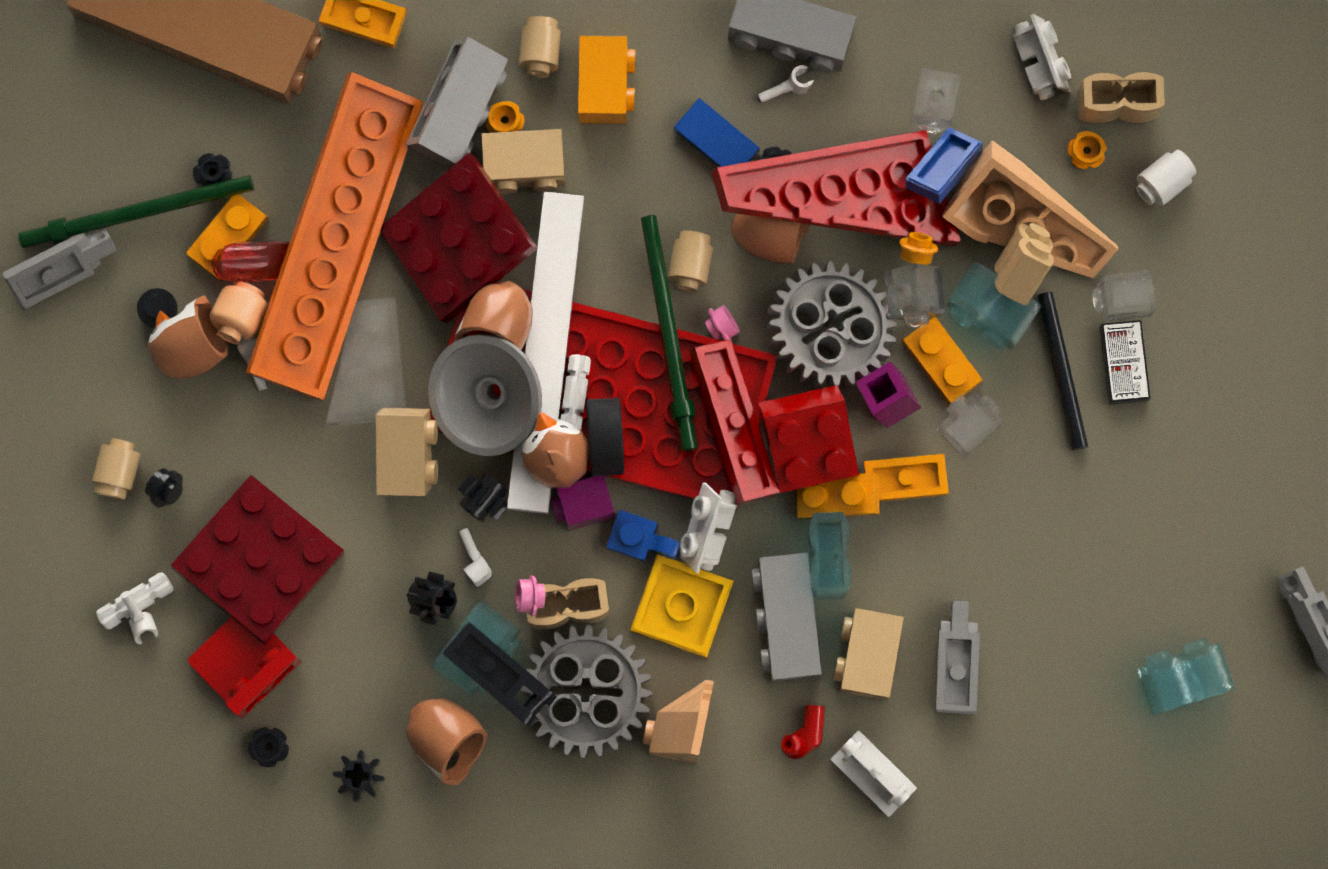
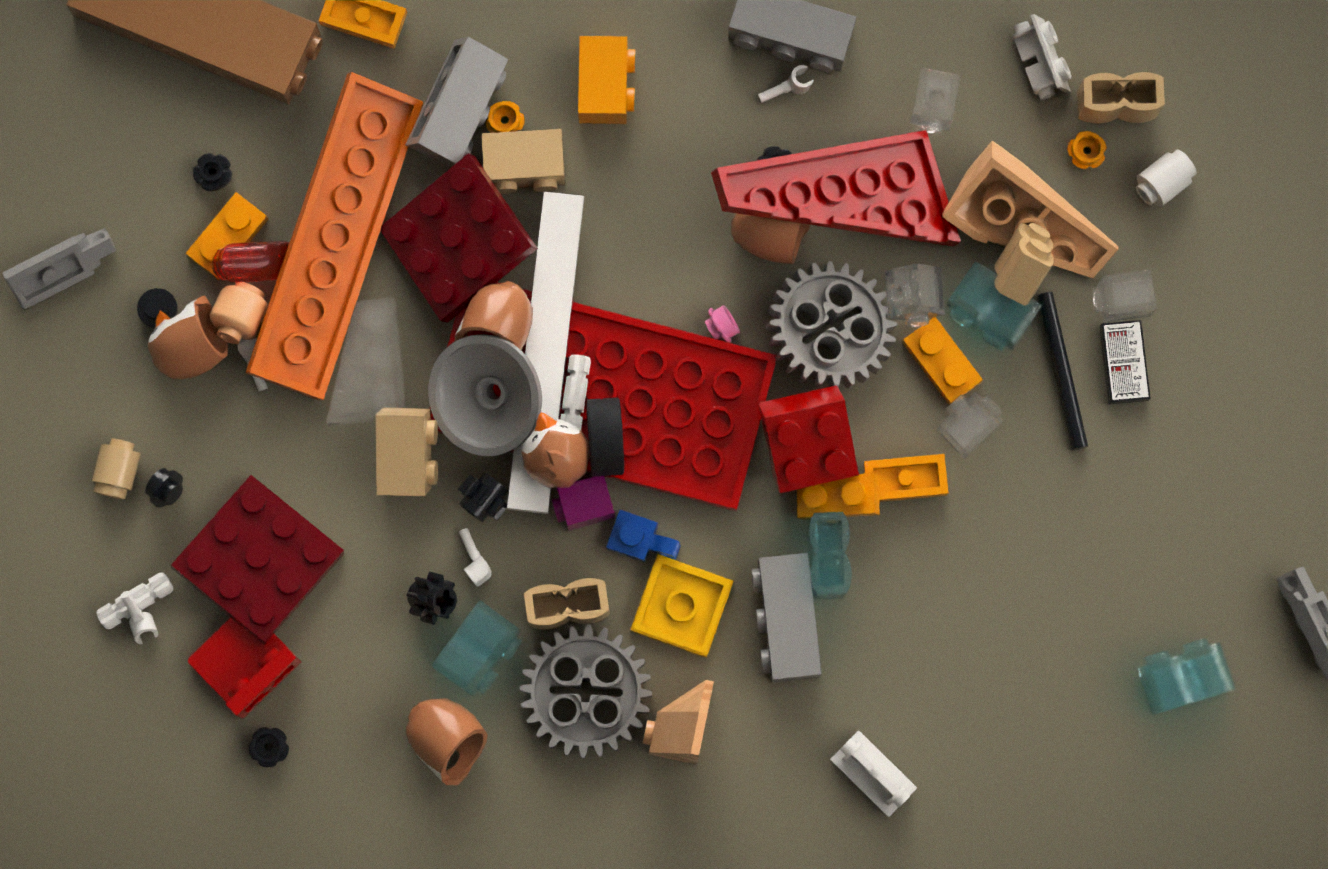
(61, 229): dark green bar -> none
(352, 766): black gear -> none
(498, 673): black plate -> none
(529, 595): bright pink plate -> none
(540, 46): tan brick -> none
(682, 408): dark green bar -> none
(690, 261): tan brick -> none
(701, 544): white hinge -> none
(715, 136): blue tile -> none
(734, 422): red plate -> none
(808, 736): red arm -> none
(869, 654): tan brick -> none
(888, 394): magenta brick -> none
(918, 248): light orange plate -> none
(944, 165): blue tile -> none
(957, 662): light grey hinge -> none

